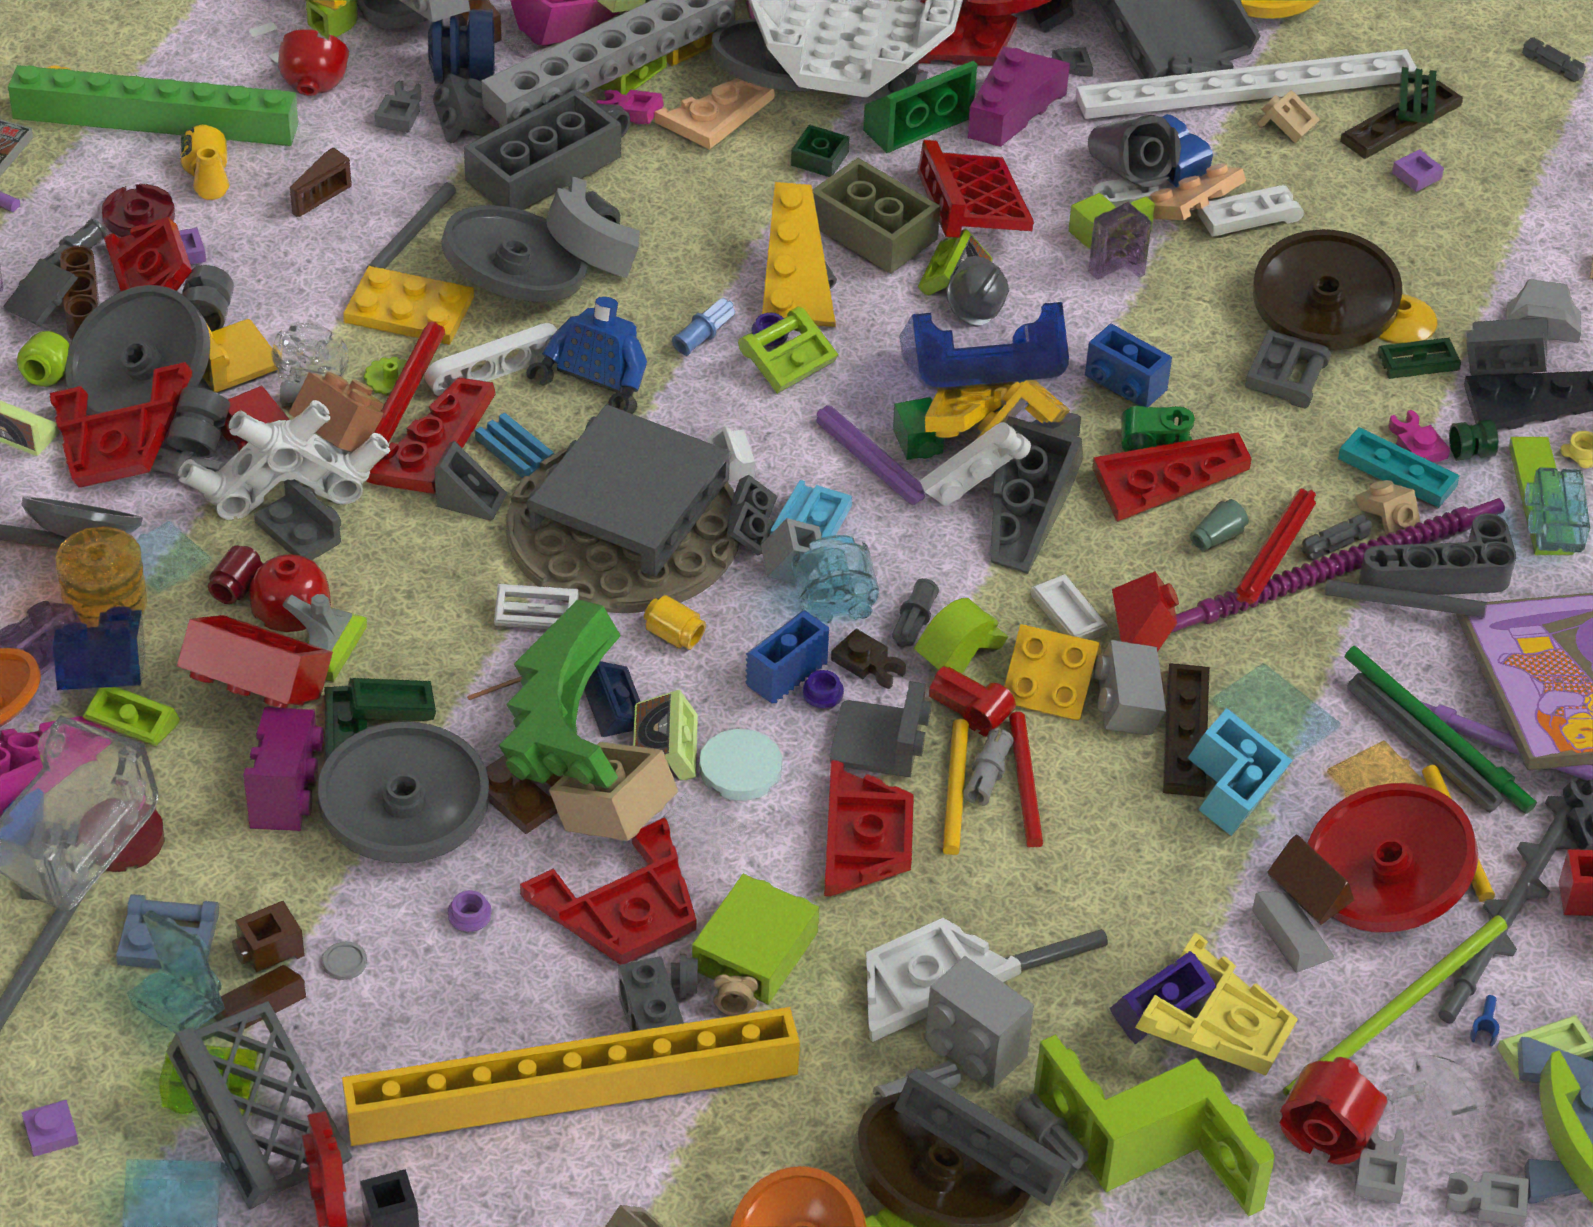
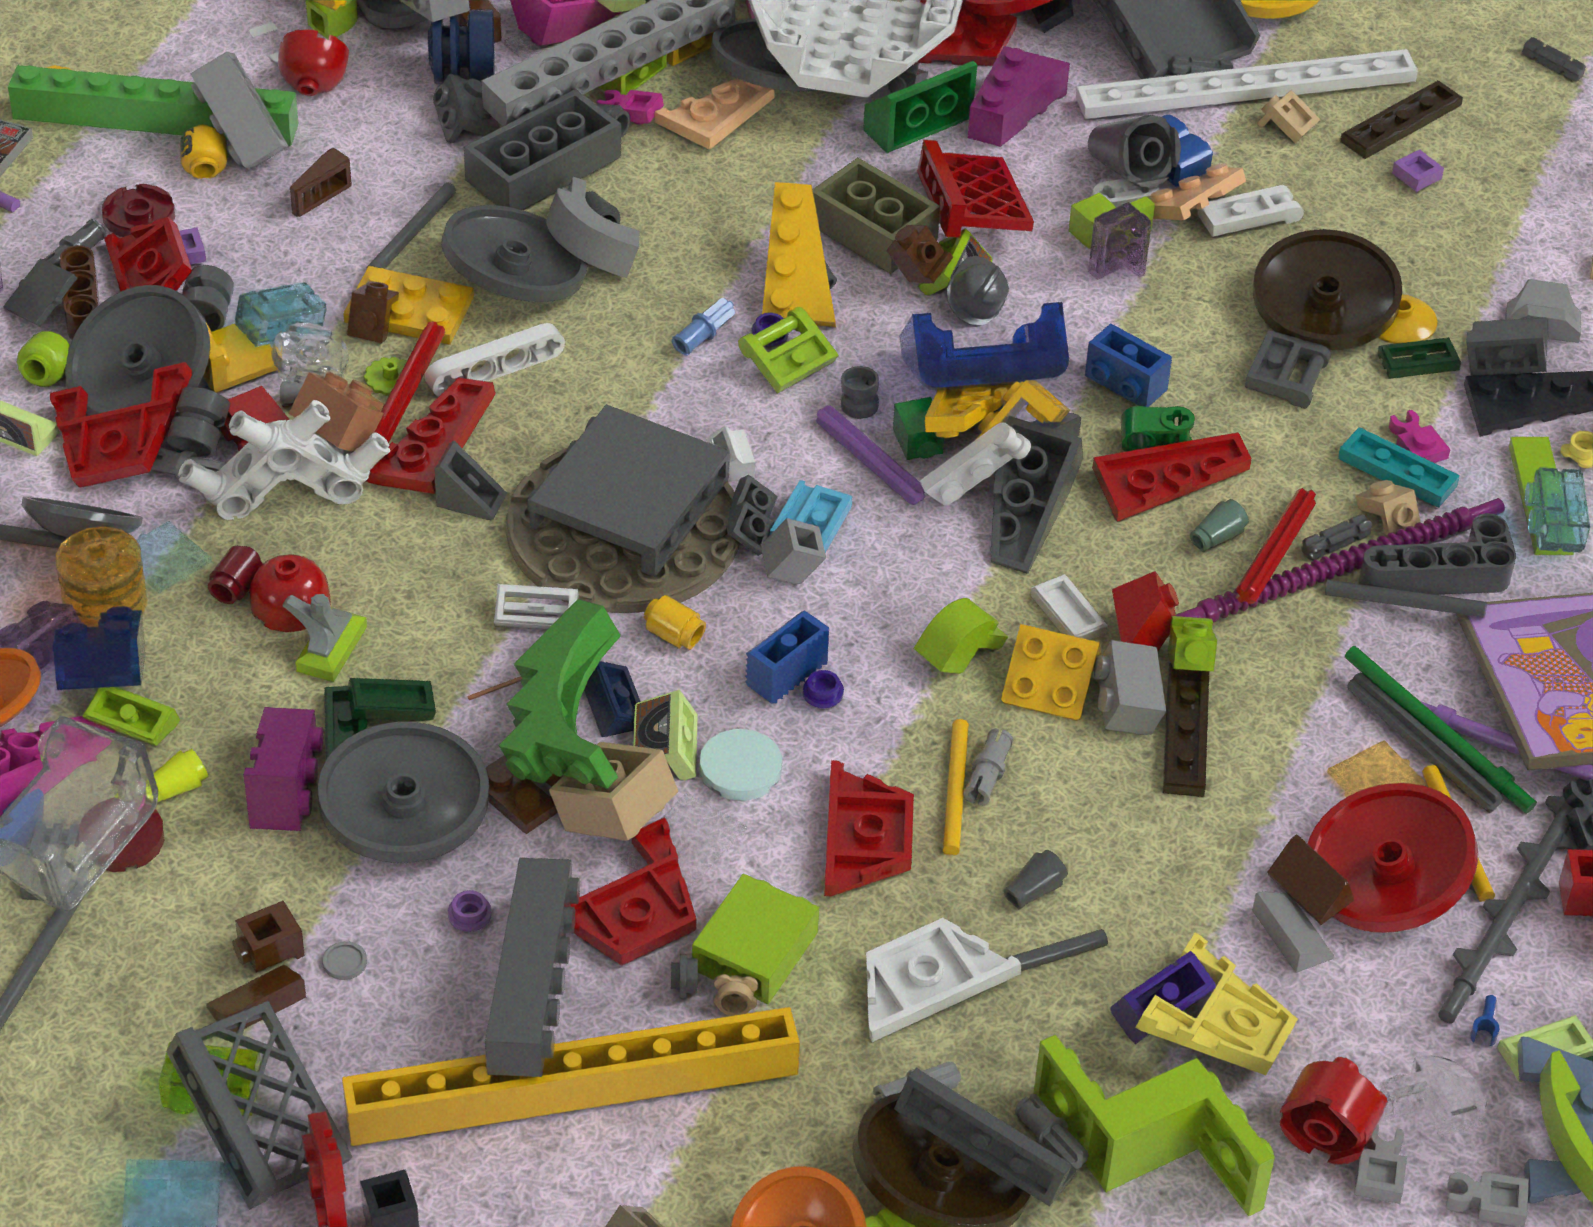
(50, 1128): medium lavender plate -> none
(136, 944): sand blue plate -> none
(180, 774): none -> neon yellow cone
(185, 987): clear light blue bracket -> none
(210, 175): yellow cone -> none
(238, 110): none -> light grey brick
(254, 660): brick -> none
(275, 309): none -> clear light blue brick
(301, 522): dark grey bracket -> none
(371, 311): none -> reddish brown bracket
(400, 110): dark grey plate -> none
(518, 440): dark azure tile -> none
(530, 968): none -> dark grey brick
(599, 351): blue torso -> none
(647, 995): dark grey brick -> none
(820, 151): dark green piece -> none
(835, 579): clear light blue brick -> none
(859, 392): none -> dark grey wheel
(866, 655): dark brown plate -> none
(881, 735): dark grey bracket -> none
(915, 612): dark grey axle -> none
(918, 254): none -> reddish brown brick
(978, 1022): light grey brick -> none
(980, 705): red piece -> none
(1026, 780): red bar -> none
(1037, 878): none -> dark grey cone
(1078, 60): dark grey tile -> none
(1192, 644): none -> lime brick
(1243, 767): medium azure brick -> none
(1277, 711): clear light blue piece -> none
(1414, 992): lime piece -> none
(1418, 80): dark green tile -> none
(1473, 439): dark green wheel -> none

